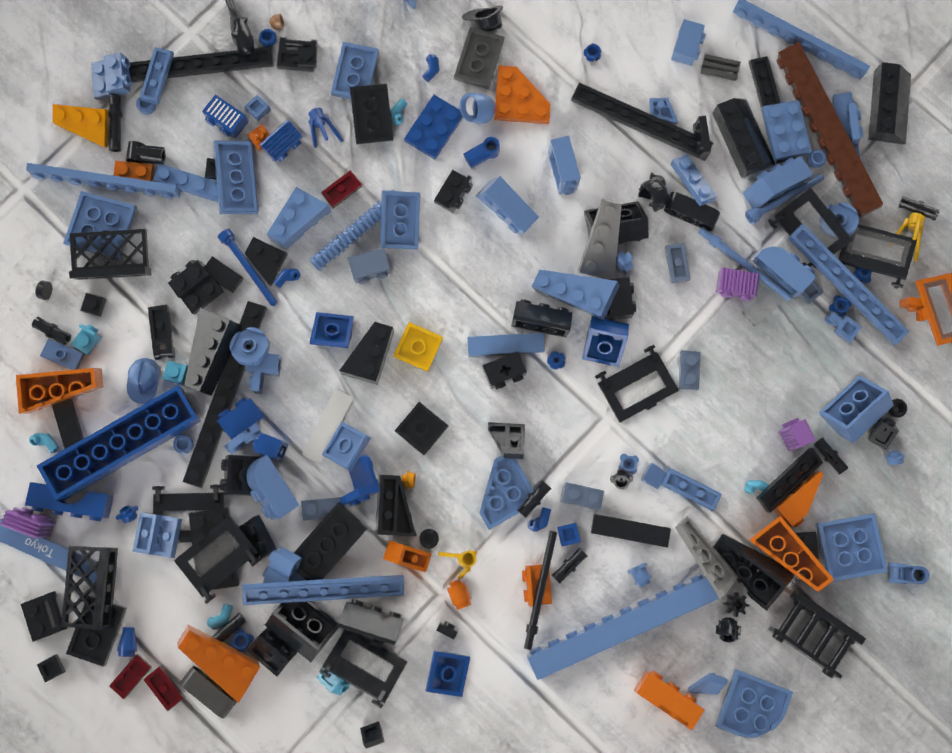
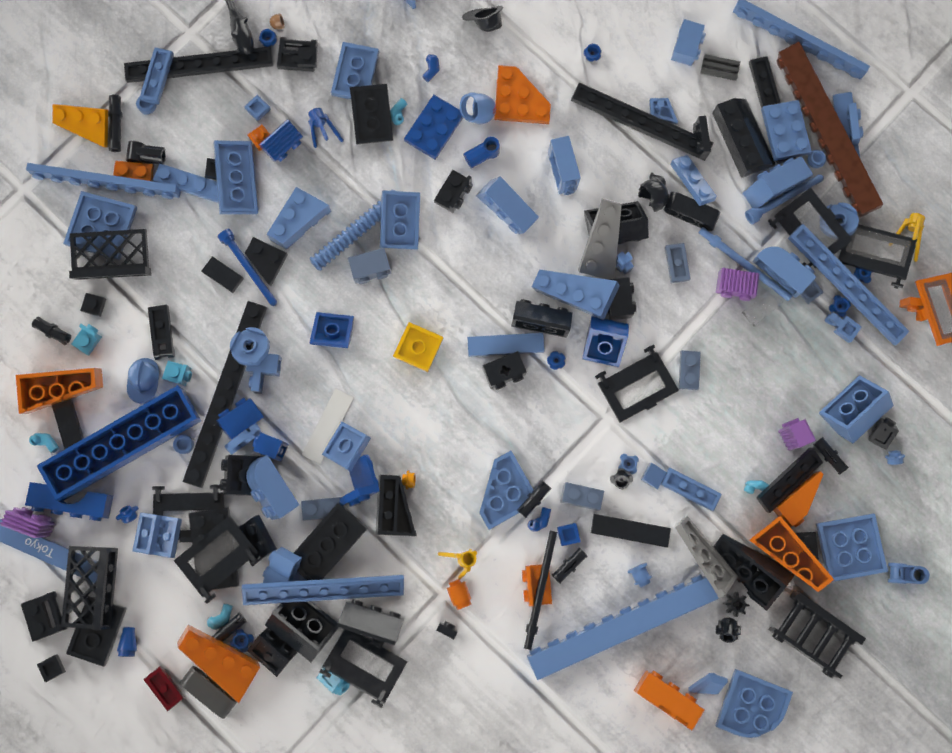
(43, 290): black tile -> none
(62, 354): medium blue plate -> none
(111, 76): medium blue plate -> none
(130, 676): dark red plate -> none
(195, 286): black plate -> none
(209, 351): wedge -> none
(225, 117): blue brick -> none
(287, 275): blue arm -> none
(341, 189): dark red plate -> none
(369, 355): black wedge -> none
(372, 735): black plate -> none
(407, 556): orange slope -> none
(421, 428): black plate -> none
(429, 538): black plate -> none
(447, 673): blue slope -> none
(479, 58): dark grey plate -> none
(508, 438): black wing -> none
(890, 104): black slope -> none
(902, 408): black plate -> none
(919, 207): black pin -> none

